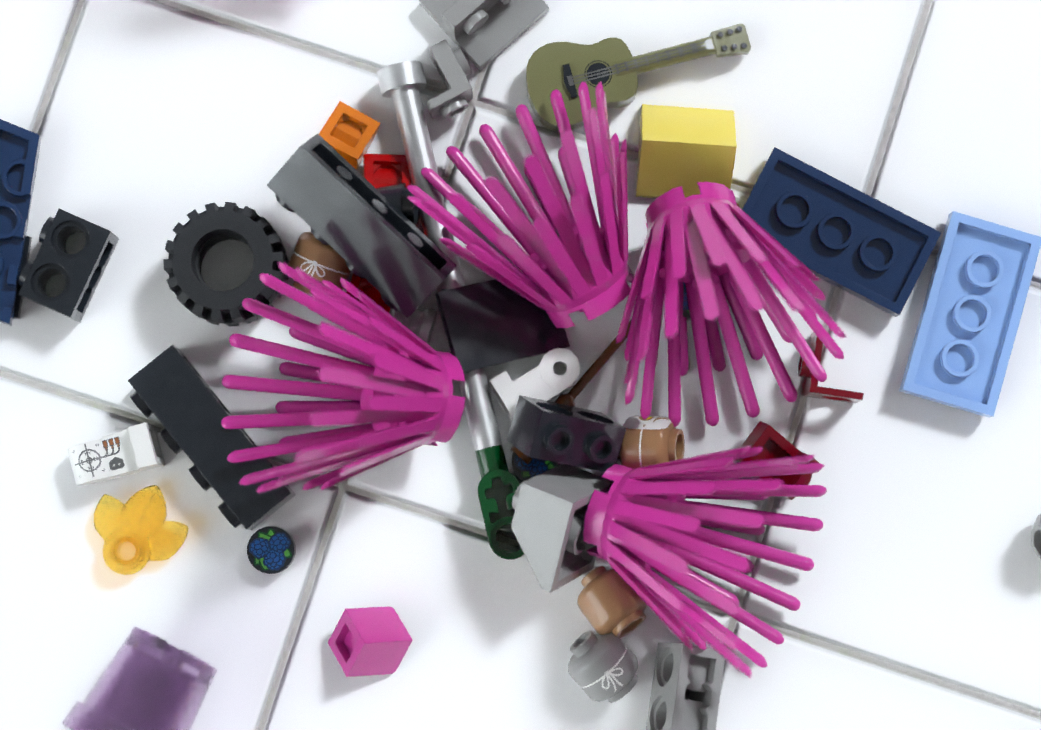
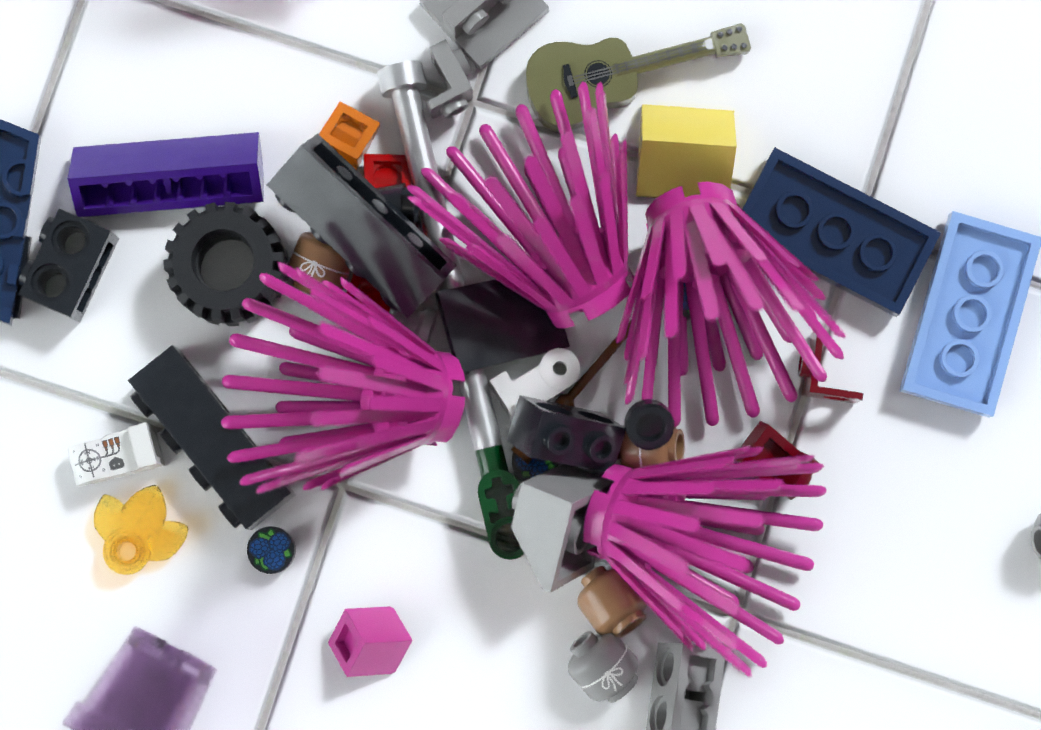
(166, 174): none -> dark purple brick
(649, 424): none -> black tile

